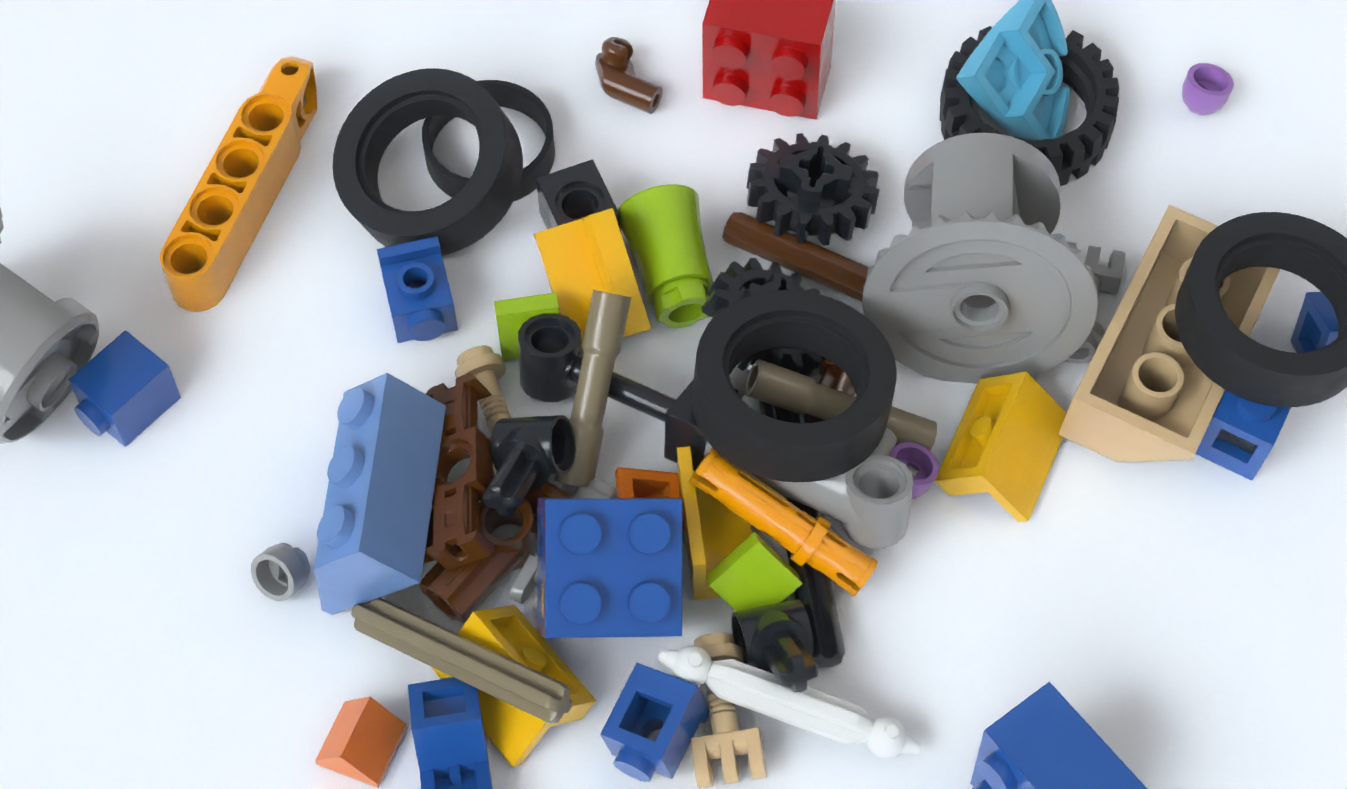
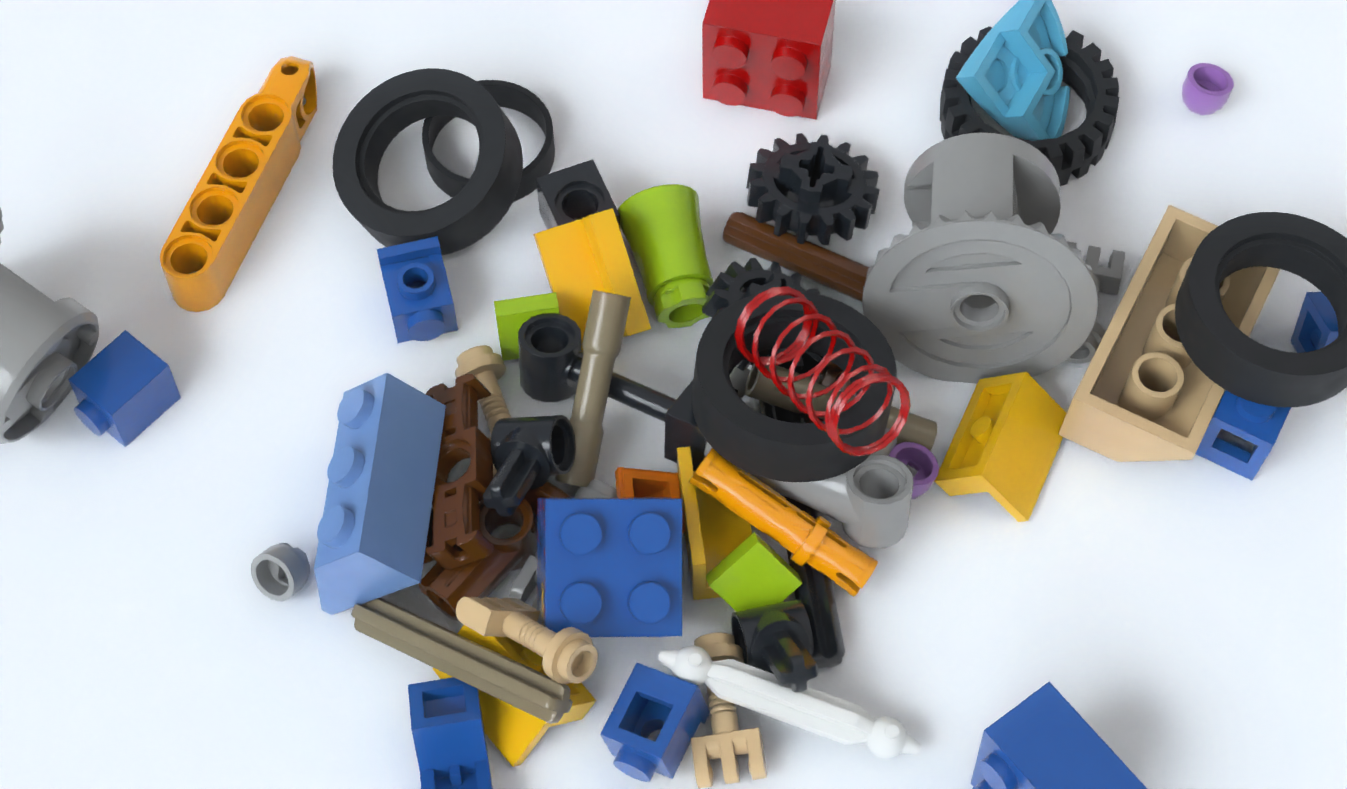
(362, 741): orange slope -> none
(565, 654): none -> tan hinge
(619, 79): reddish brown arm -> none
(795, 351): none -> red piece

